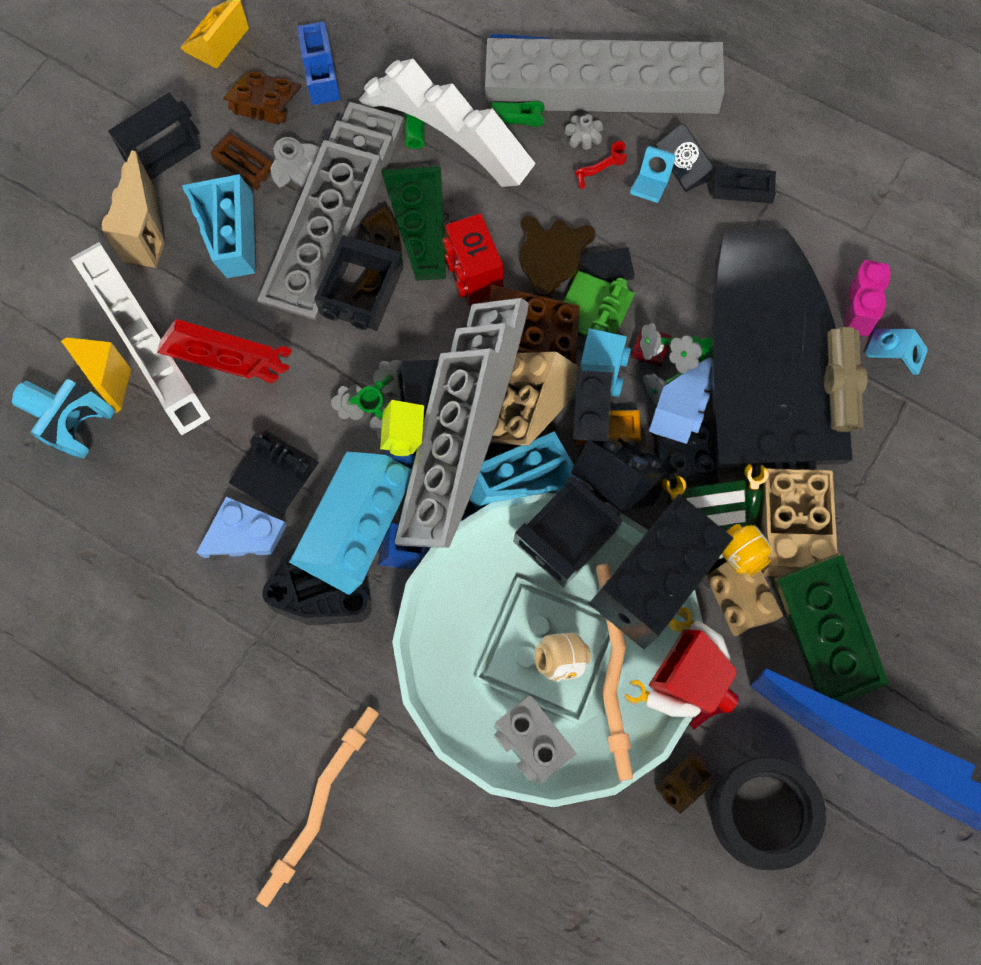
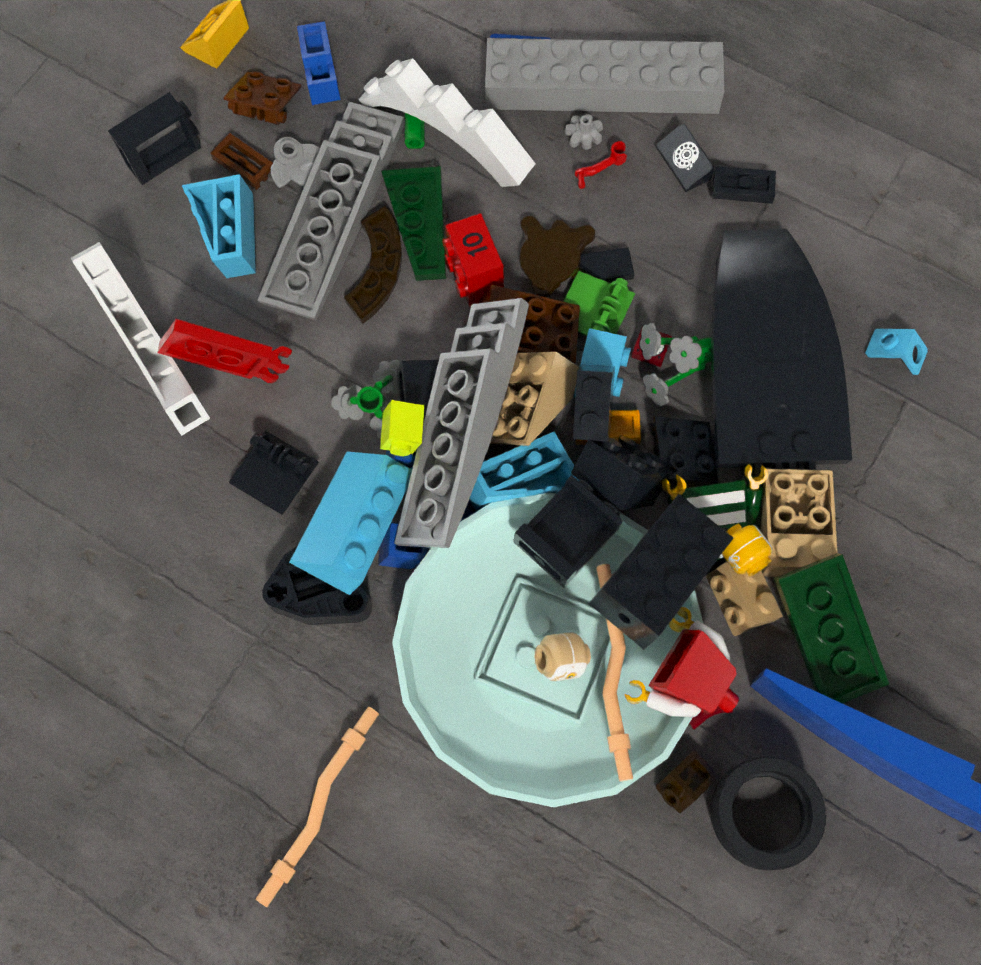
(60, 413): medium azure connector -> none
(102, 367): yellow slope -> none
(134, 217): tan slope -> none
(241, 531): light blue wing -> none
(364, 255): black window -> none
(520, 113): green bar -> none
(533, 740): light grey brick -> none
(650, 183): medium azure bracket -> none
(680, 402): light blue slope -> none
(845, 379): dark tan piece -> none
(867, 297): dark pink brick -> none

